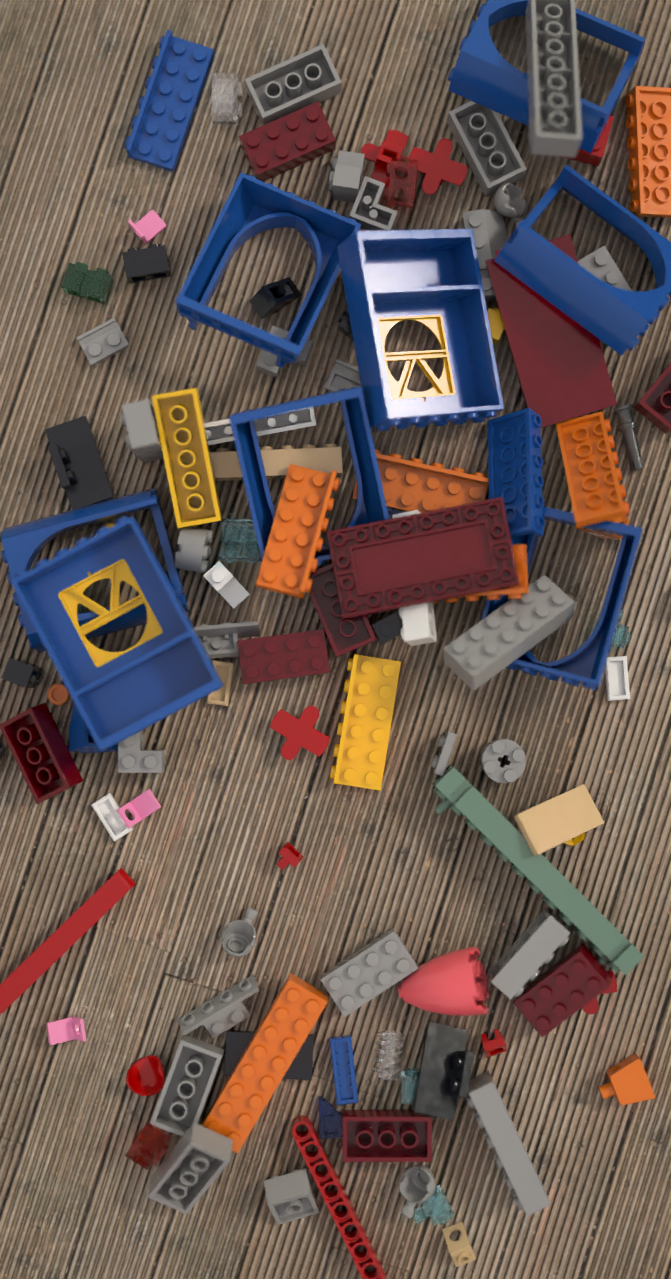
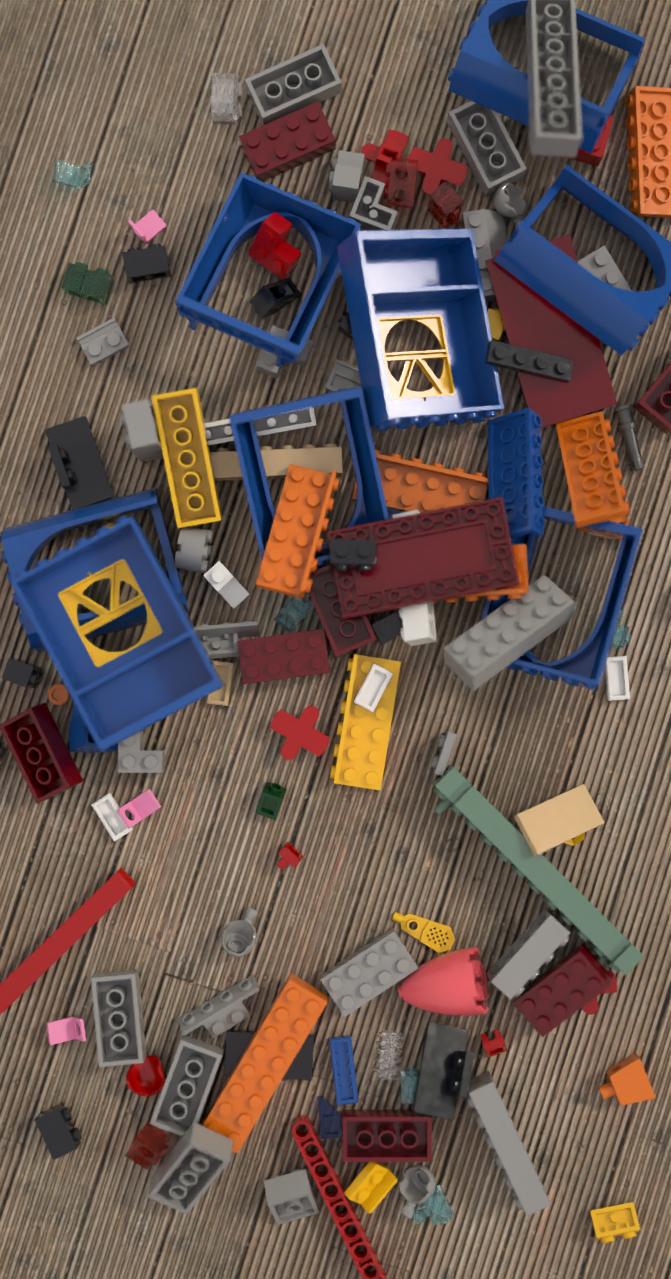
(58, 1130): none -> black brick
(72, 174): none -> clear light blue bracket
(118, 1018): none -> light grey brick
(168, 102): blue bracket -> none
(238, 541): clear light blue bracket -> none
(271, 800): none -> dark green bracket
(272, 249): none -> red brick
(293, 613): none -> clear light blue brick
(352, 554): none -> black bracket
(371, 1186): none -> yellow bracket
(373, 687): none -> white tile
(422, 931): none -> yellow piece
(445, 205): none -> clear red brick
(459, 1250): tan bracket -> none
(507, 772): light grey brick -> none
(529, 361): none -> black plate
(615, 1222): none -> yellow bracket

